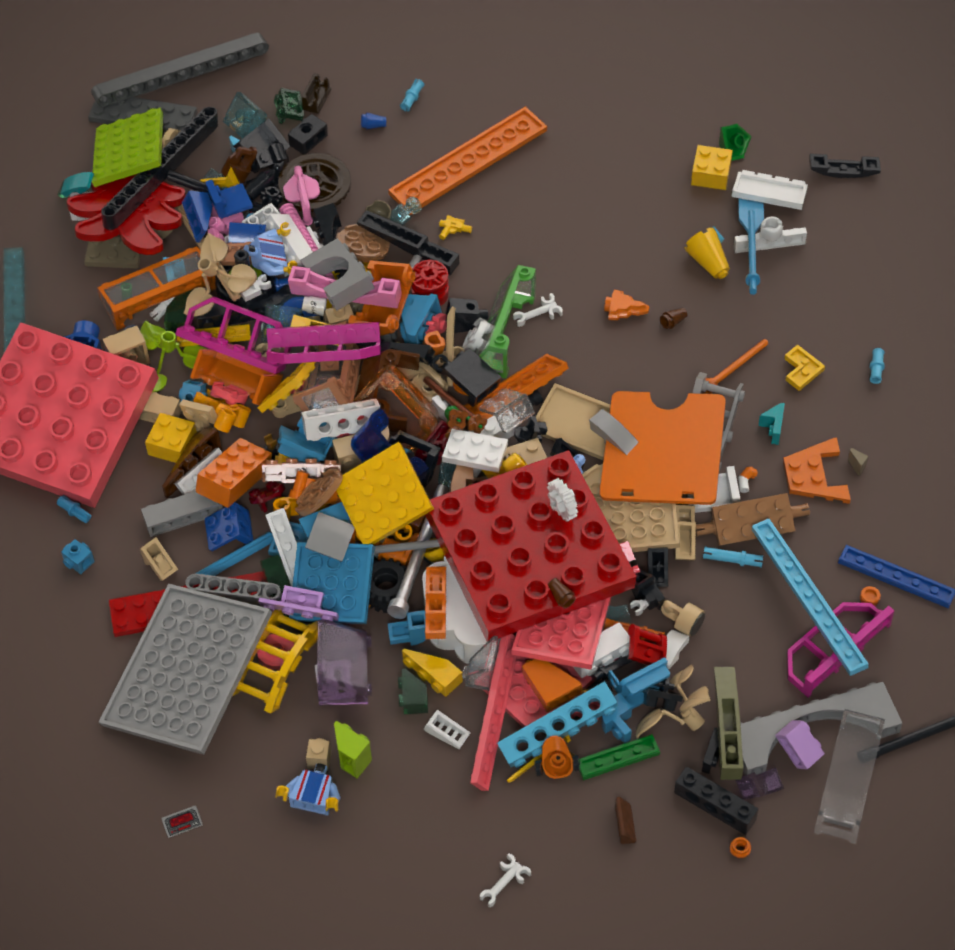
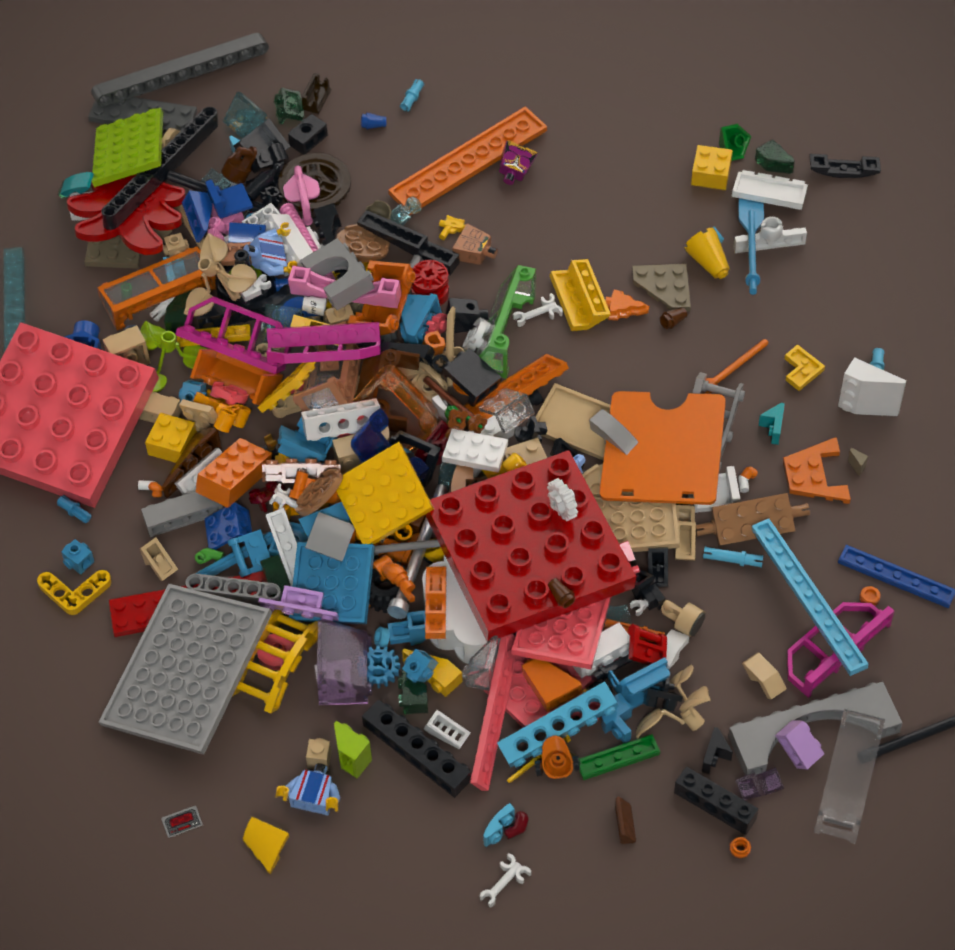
(76, 595): none -> yellow beam
(151, 485): none -> arm
(174, 245): none -> tan brick
(208, 554): none -> bright green arm
(229, 181): yellow piece -> none
(255, 548): none -> dark azure plate
(265, 842): none -> yellow slope
(282, 498): none -> white bar
(378, 666): none -> dark azure gear
(382, 637): none -> medium azure tile
(396, 575): none -> orange piece
(419, 666): none -> dark azure brick
(451, 782): none -> black brick
(474, 246): none -> nougat torso
(495, 828): none -> medium azure slope
(515, 162): none -> magenta torso
(519, 826): none -> dark red arm
(580, 295): none -> yellow slope
(664, 284): none -> dark tan plate
(728, 724): olive slope -> none
(762, 671): none -> tan slope
(774, 158): none -> clear green slope
(871, 390): none -> white slope

